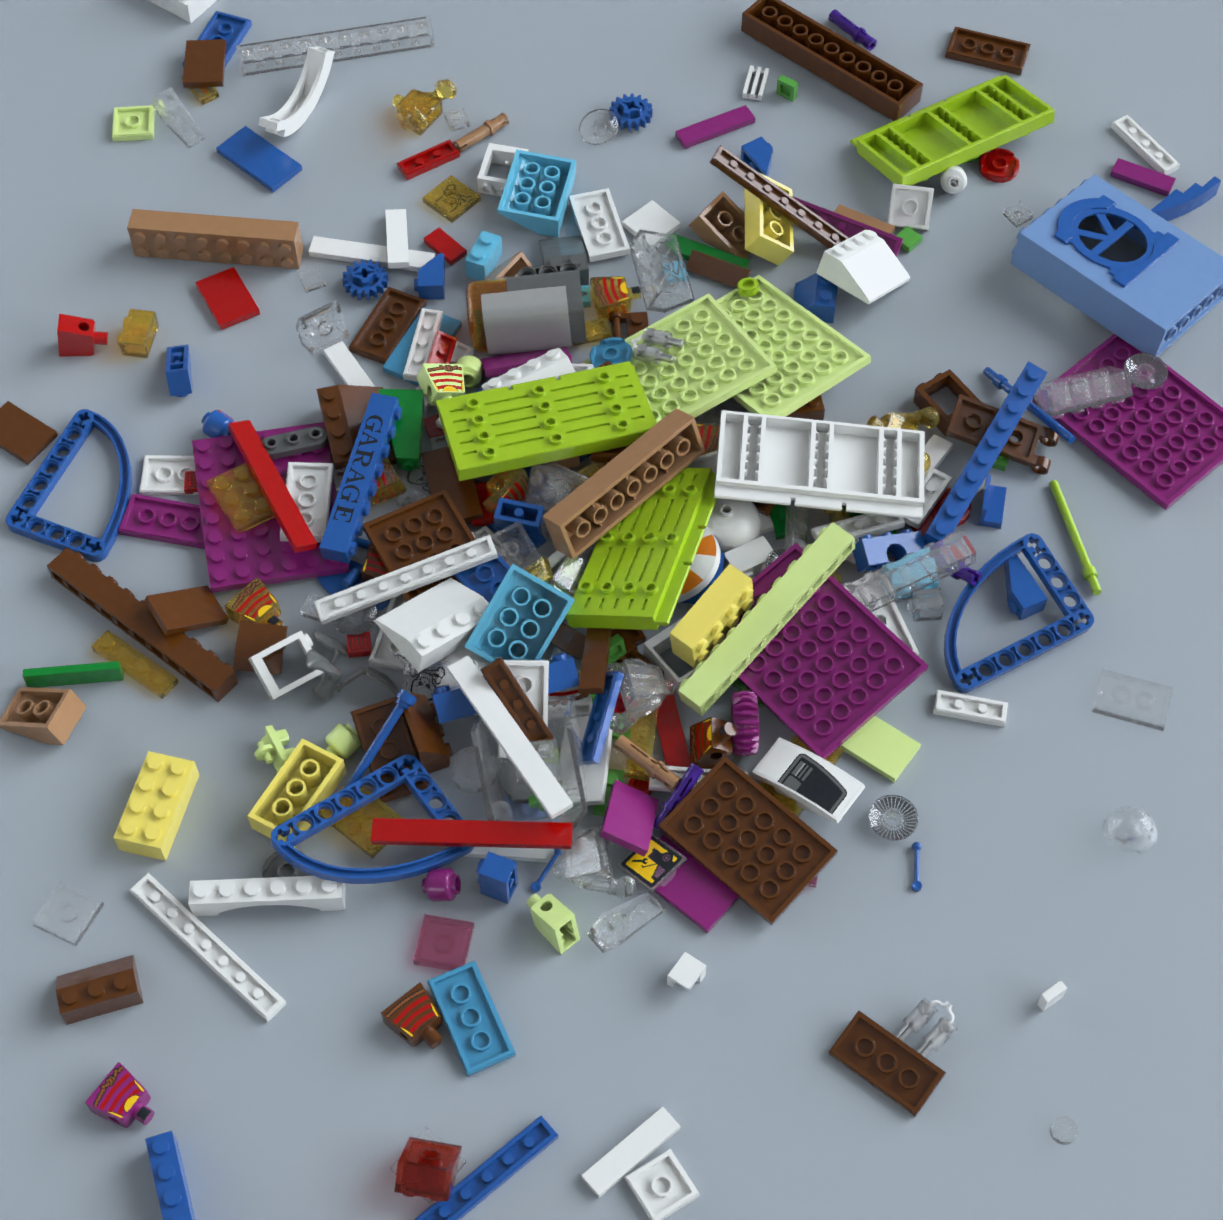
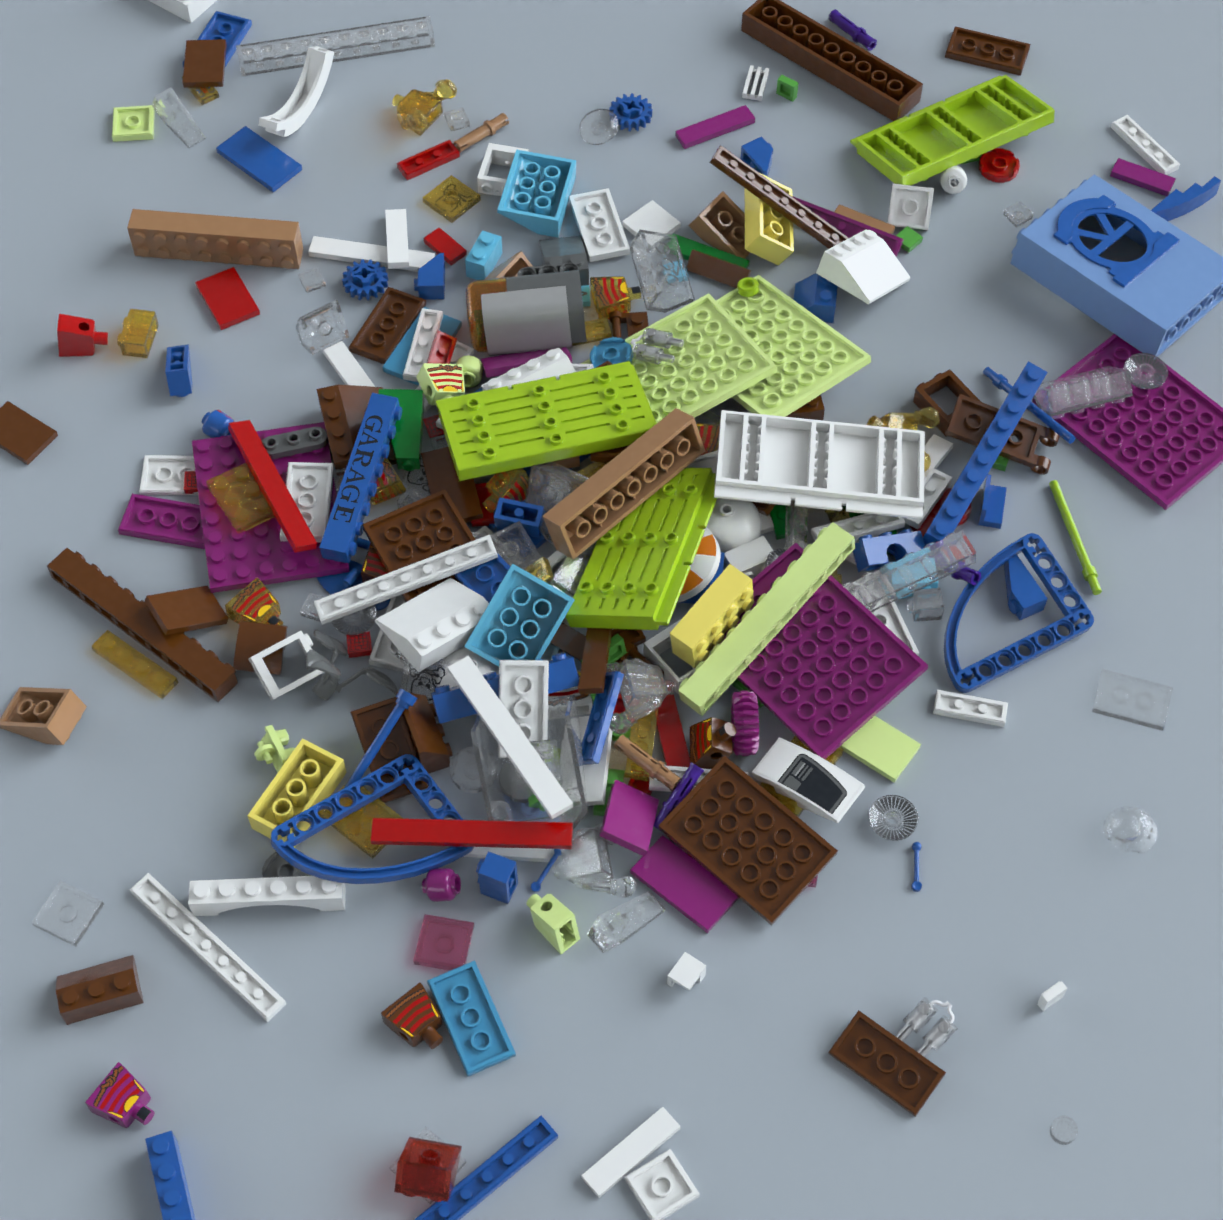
(28, 515): blue beam -> none
(73, 674): green tile -> none
(156, 806): light yellow brick -> none
(342, 740): yellowish green head -> none
(515, 700): reddish brown tile -> none
(654, 868): piece -> none

